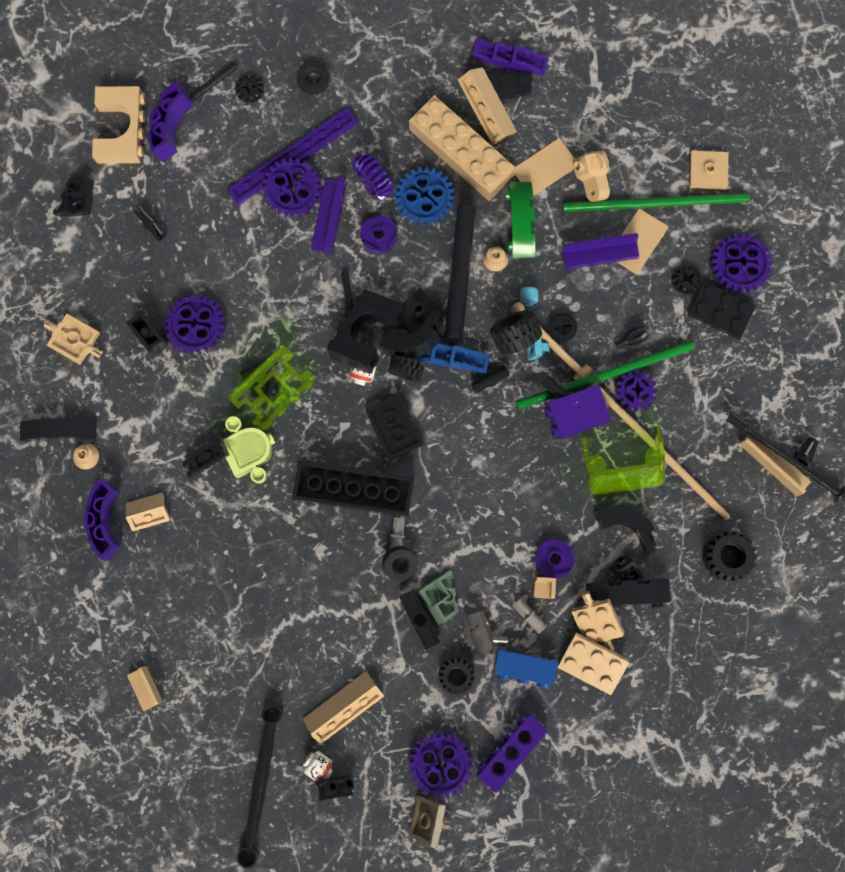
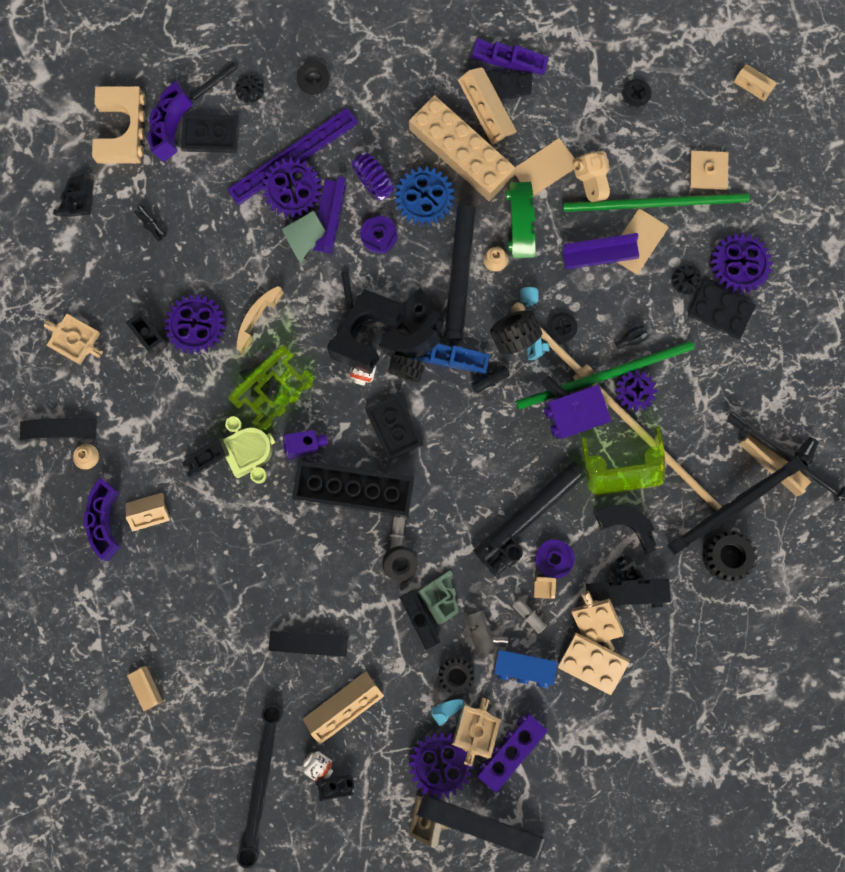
(210, 133): none -> black plate
(271, 299): none -> tan slope
(295, 447): none -> dark purple torso
(304, 234): none -> sand green slope
(308, 644): none -> black slope
(445, 710): none -> medium azure helmet
(476, 731): none -> tan plate
(481, 826): none -> black beam
(496, 546): none -> black piece
(638, 86): none -> black gear
(738, 504): none -> black piece
(755, 82): none -> tan panel

